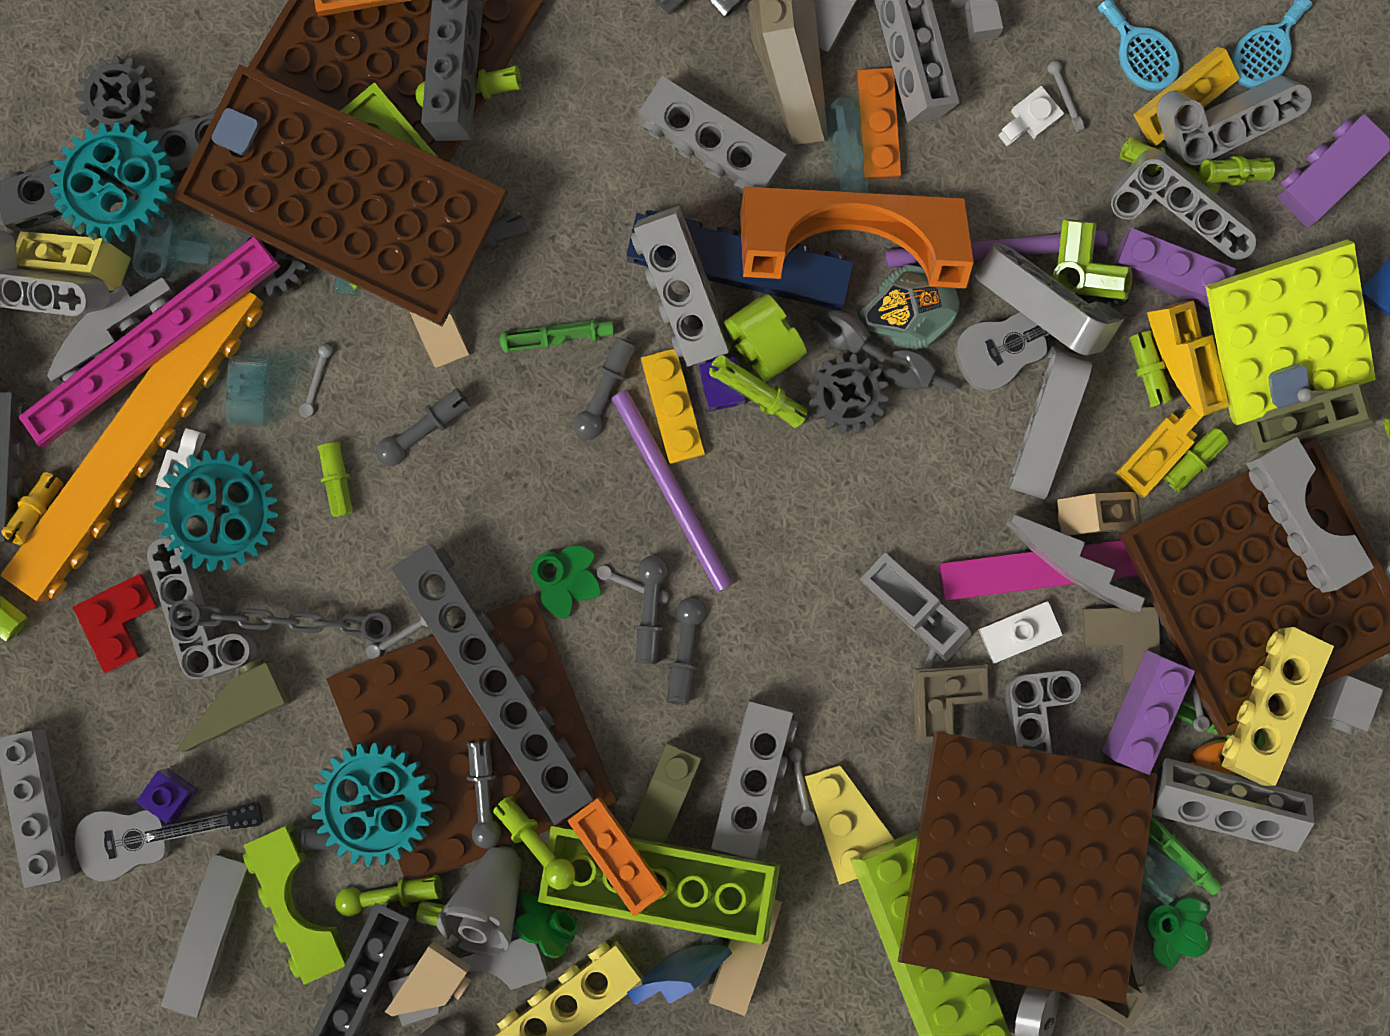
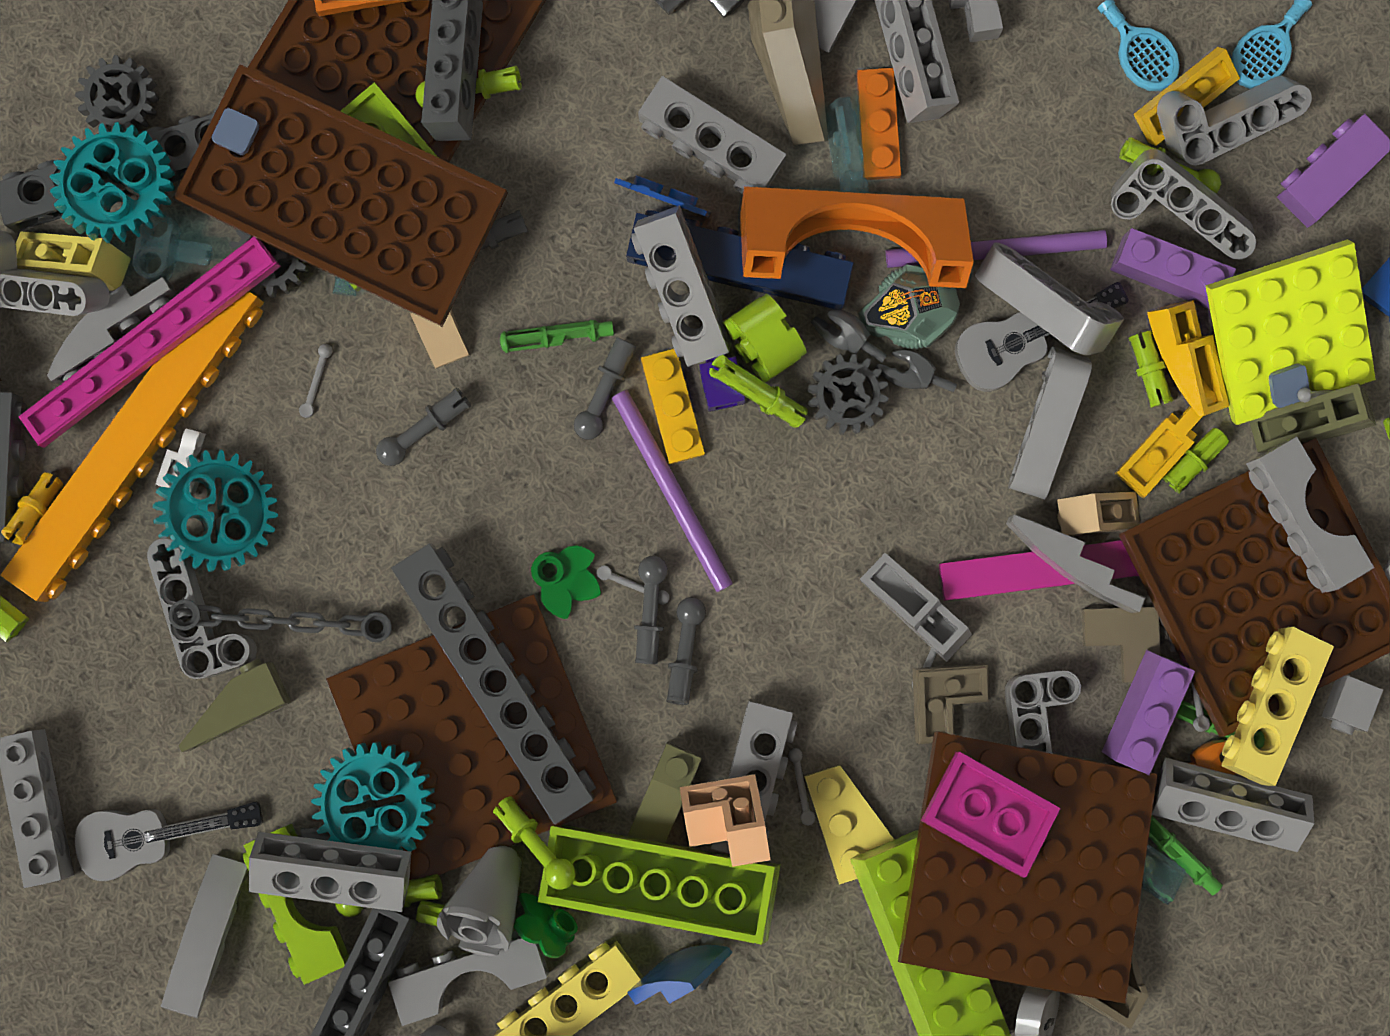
(106, 617): red plate -> none
(167, 795): dark purple brick -> none
(247, 390): clear light blue beam -> none
(329, 871): none -> light grey brick
(335, 479): lime axle -> none
(374, 651): light grey hinge -> none
(431, 982): tan slope -> none
(486, 831): dark grey pin -> none
(617, 856): orange plate -> none
(654, 190): none -> blue piece
(728, 812): none -> light nougat brick
(740, 972): tan slope -> none
(990, 814): none -> dark pink plate
(1020, 632): white plate -> none
(1032, 115): white plate -> none
(1055, 68): light grey hinge -> none
(1095, 278): lime piece -> none
(1183, 931): green plate -> none
(1236, 170): lime pin -> none

